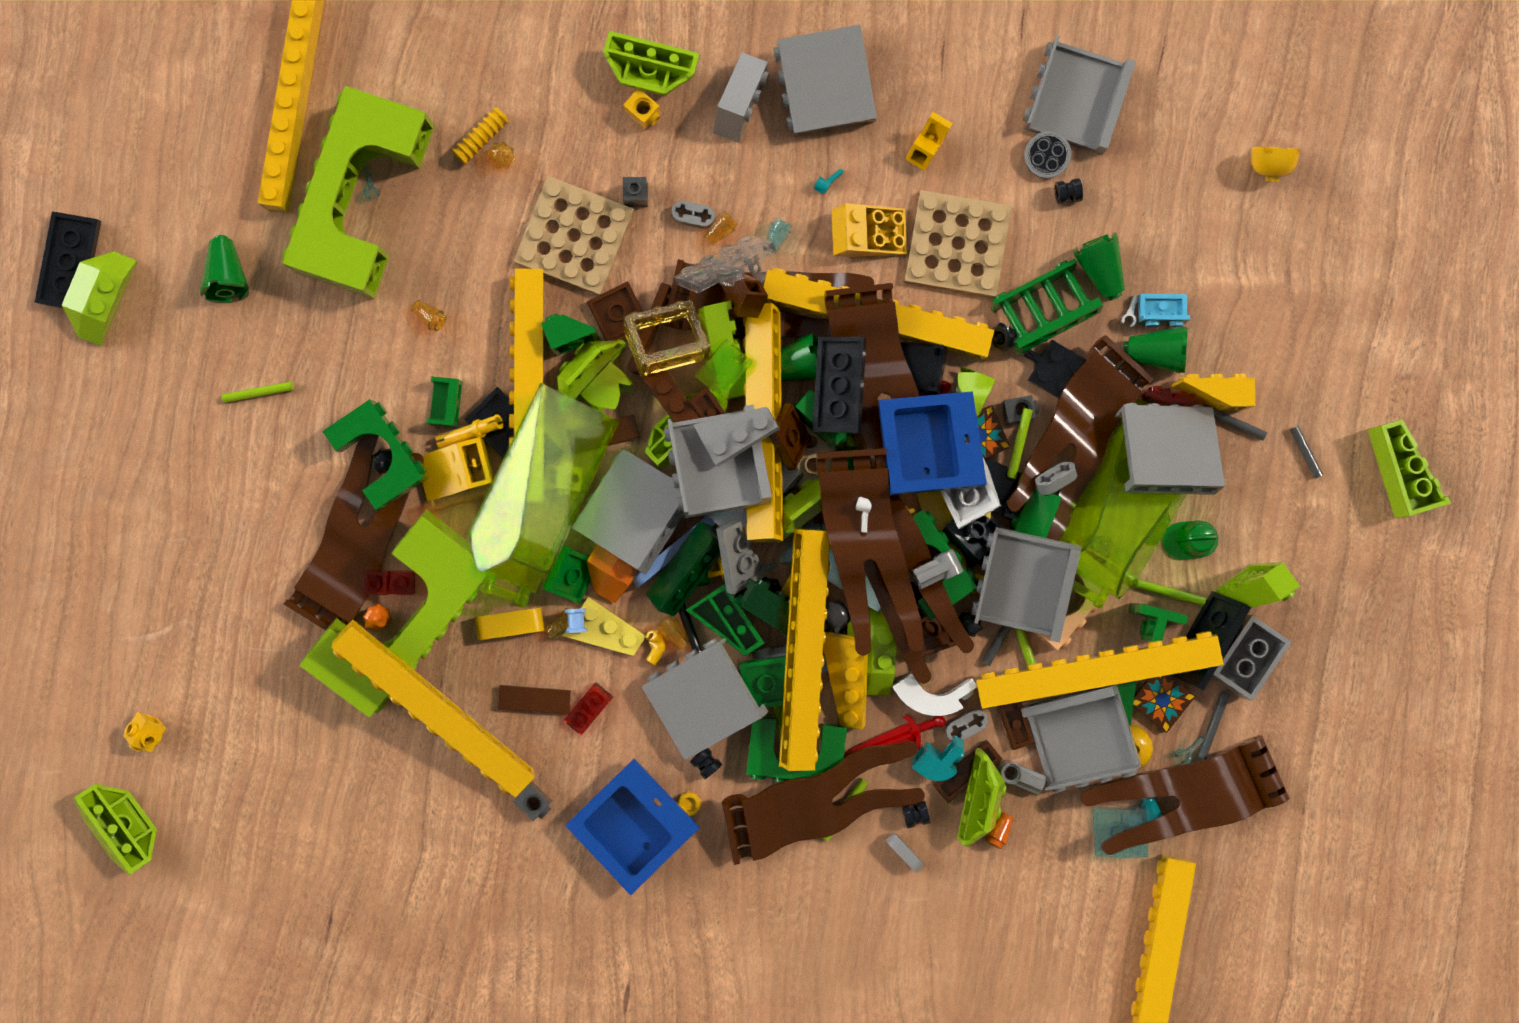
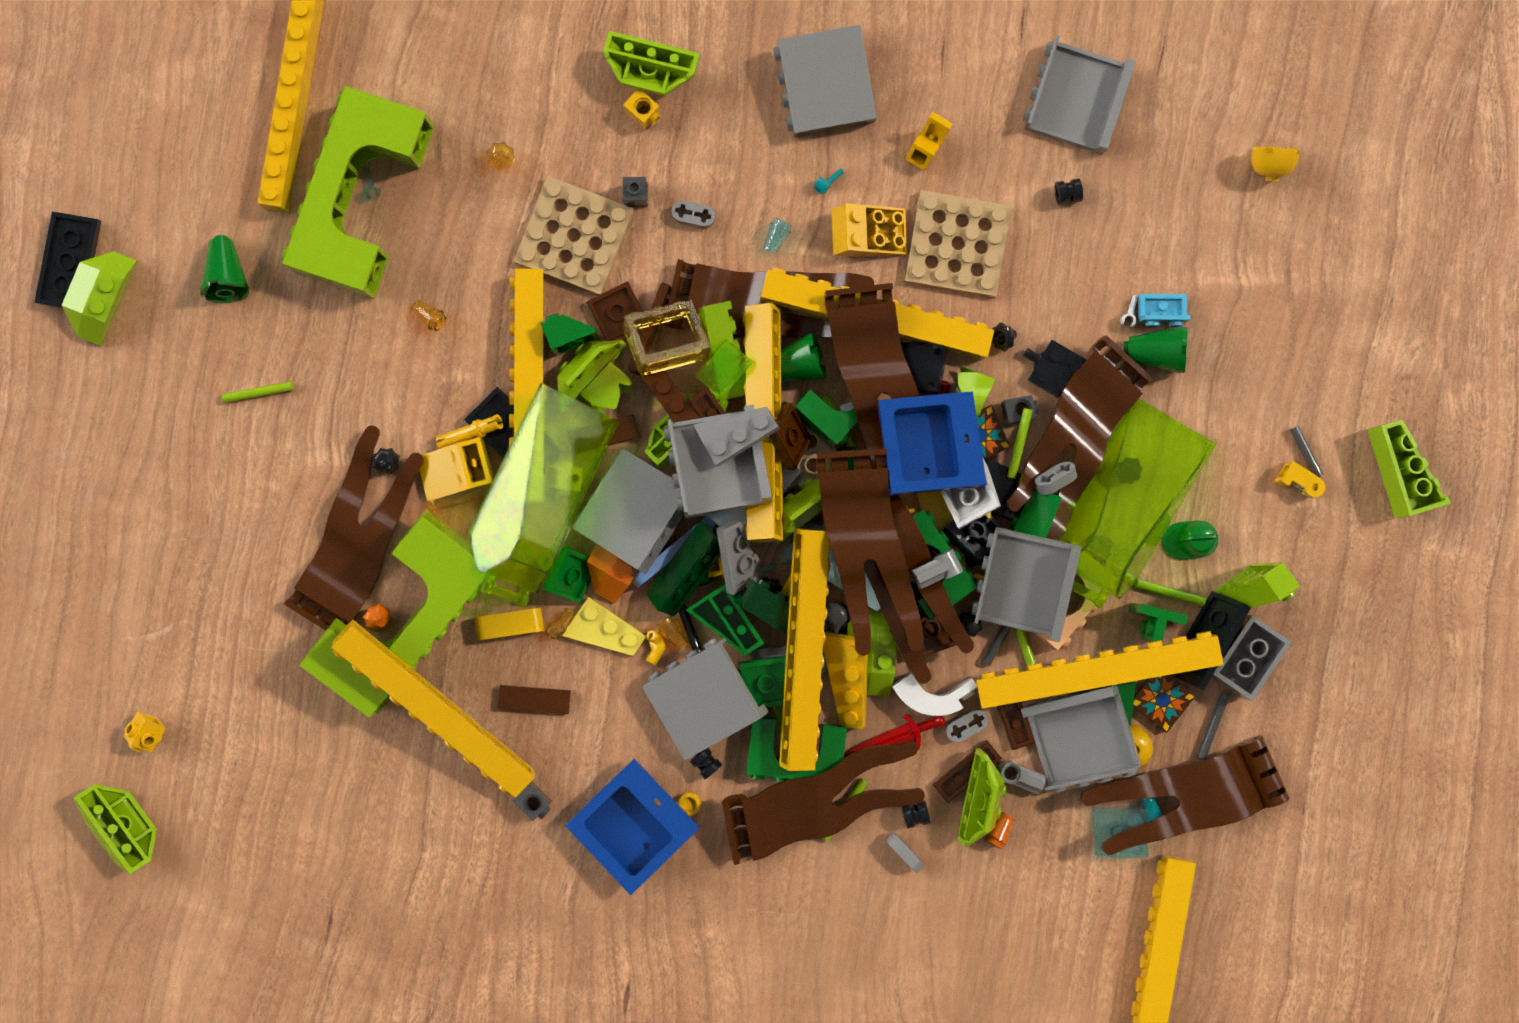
(388, 582): clear red slope -> none
(404, 470): green arch -> none
(445, 402): green panel -> none
(480, 135): yellow piece -> none
(575, 620): light blue bush -> none
(588, 708): clear red slope -> none
(721, 227): clear yellow cone -> none
(726, 265): clear plate -> none
(740, 96): light grey wedge -> none
(746, 296): reddish brown slope -> none
(839, 385): black plate -> none
(865, 506): white hand -> none
(936, 764): teal brick -> none
(1045, 328): green fence -> none
(1047, 154): tile -> none
(1103, 265): green cone -> none
(1164, 398): clear red slope -> none
(1171, 449): light grey panel -> none
(1189, 750): clear light blue hand -> none
(1221, 393): yellow slope -> none
(1238, 424): dark grey bar -> none
(1302, 479): none -> yellow leg

